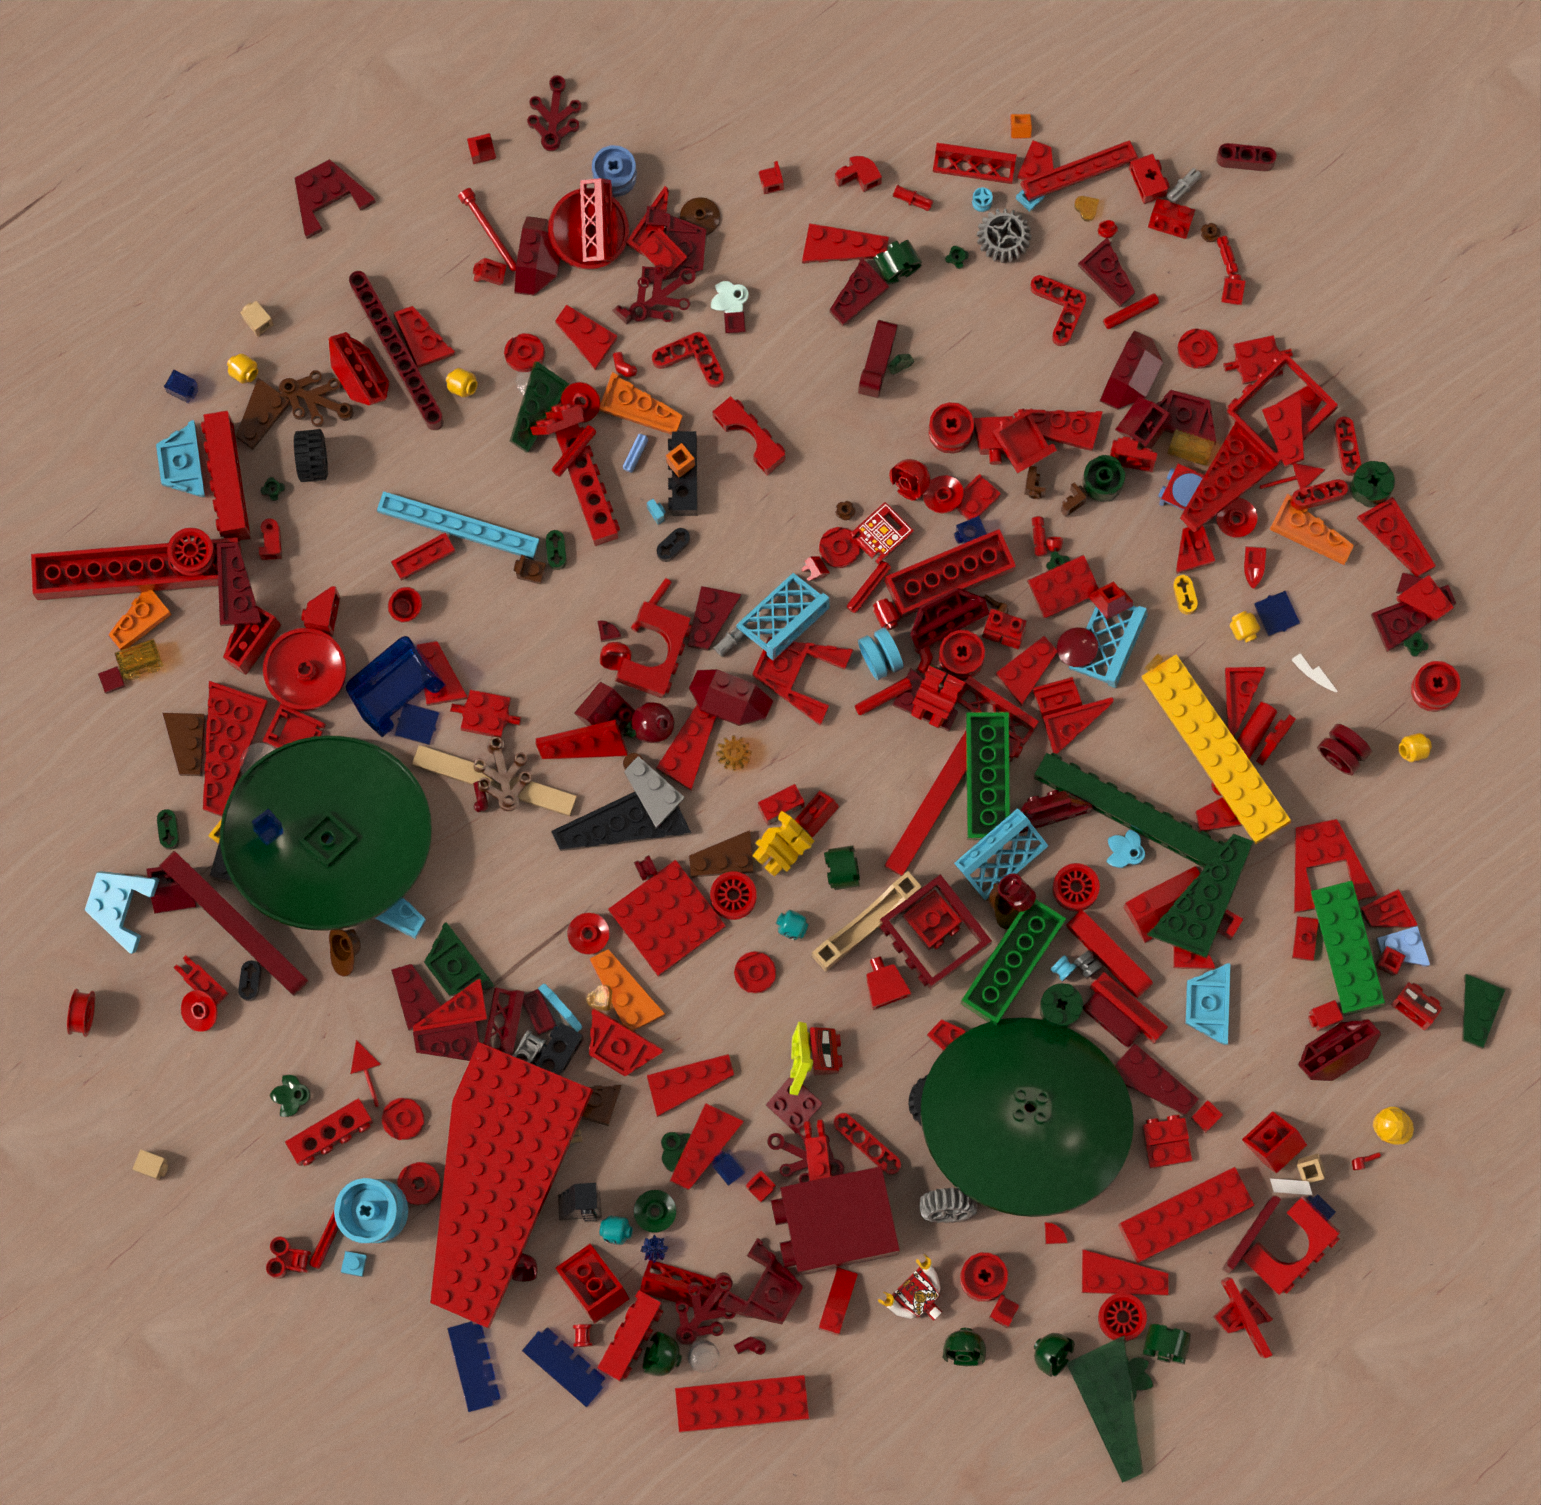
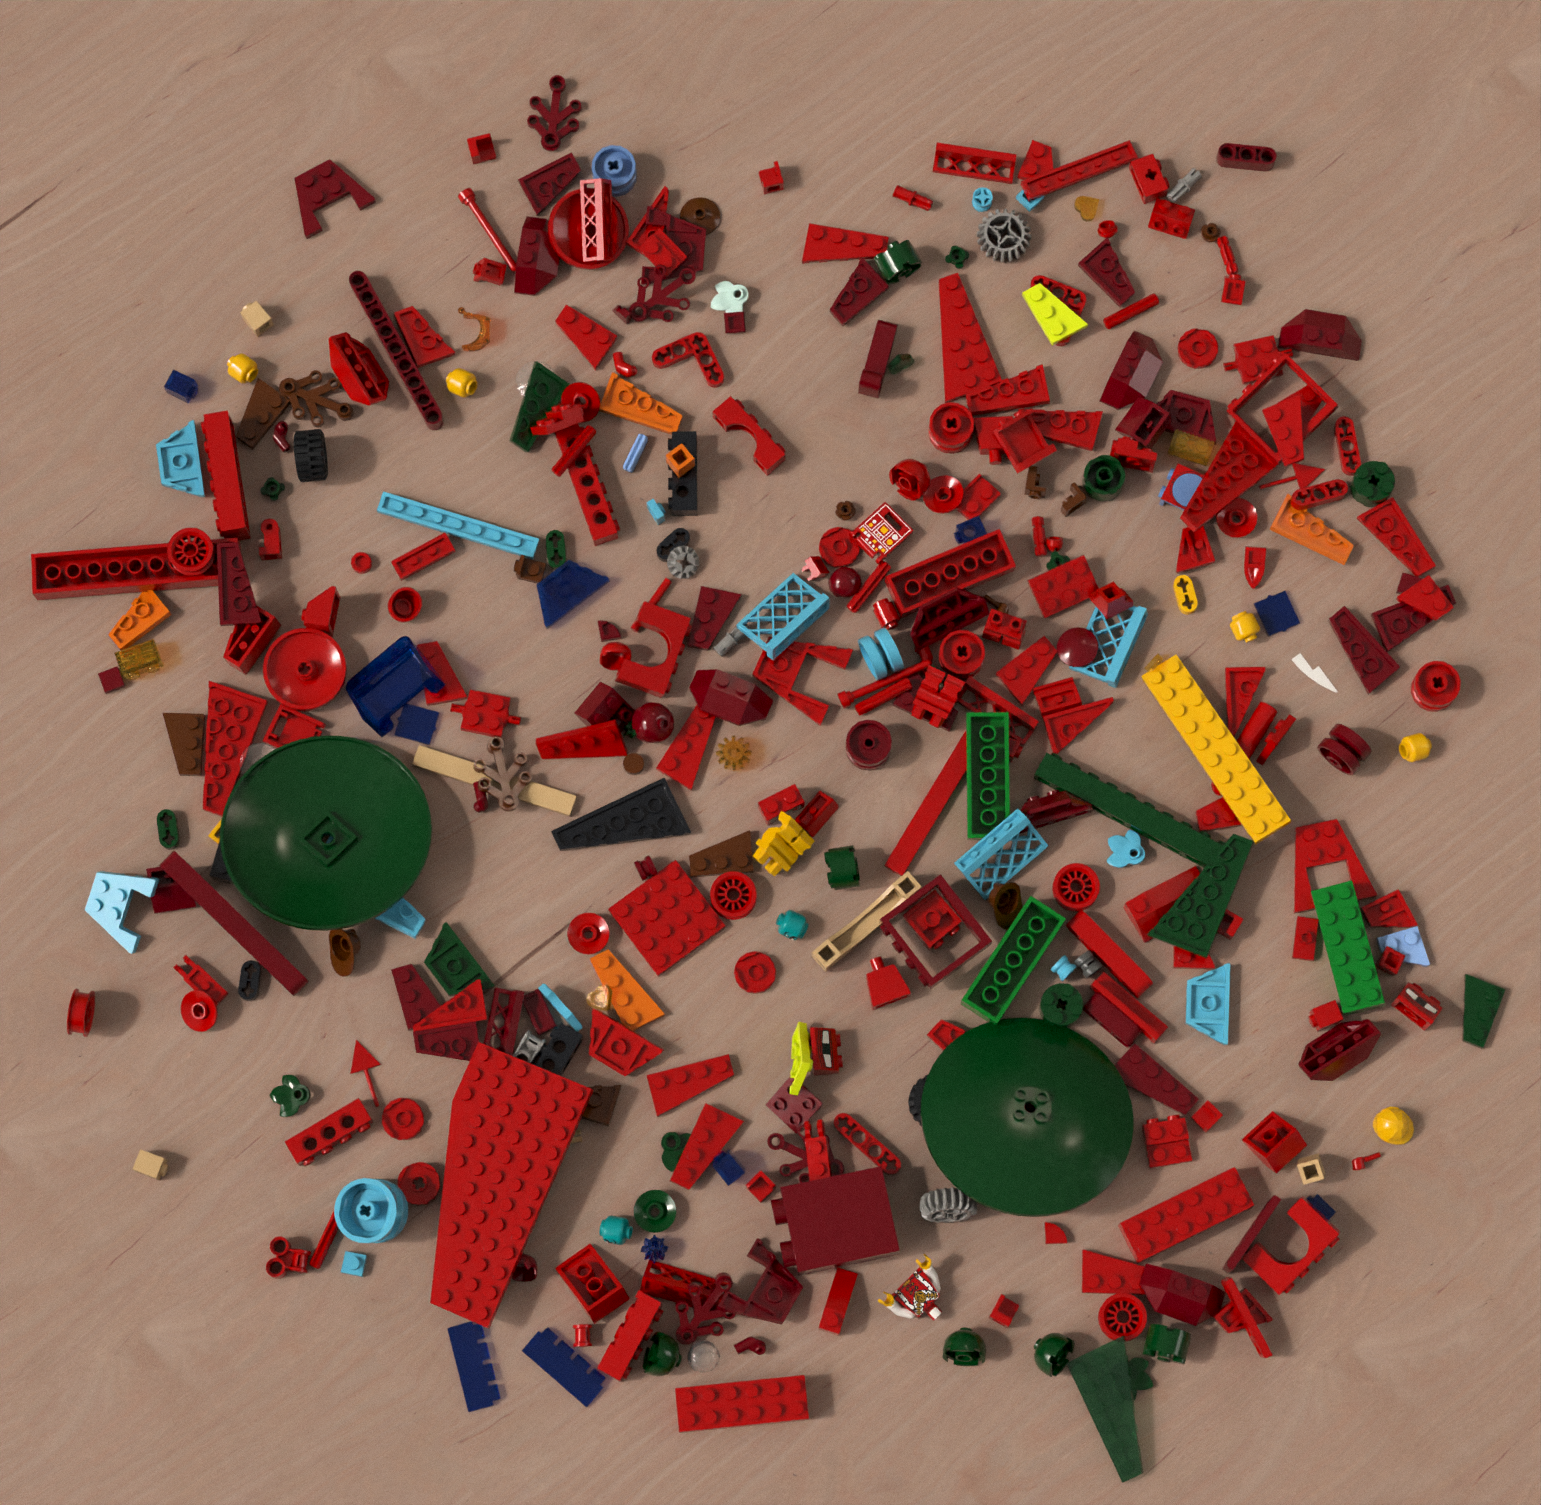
(267, 827): clear blue panel -> none
(279, 436): none -> dark red arm
(361, 563): none -> red tile
(484, 335): none -> clear orange helmet
(523, 352): red tile -> none
(547, 182): none -> dark red wing
(566, 590): none -> clear blue wing
(580, 1202): black wedge -> none
(653, 791): light grey wing -> none
(676, 568): none -> light grey gear
(844, 582): none -> dark red hair
(848, 697): none -> red piece
(861, 169): red brick -> none
(868, 733): none -> dark red wheel
(964, 348): none -> red wing
(983, 1264): red wheel -> none
(1016, 892): dark red wheel -> none
(1018, 392): none -> red wing
(1021, 126): orange slope -> none
(1052, 314): none -> neon yellow wing
(1180, 1295): none -> dark red wedge
(1291, 1186): white sticker -> none
(1321, 335): none -> dark red wedge
(1364, 652): none -> dark red wing
(1415, 650): dark green plate -> none

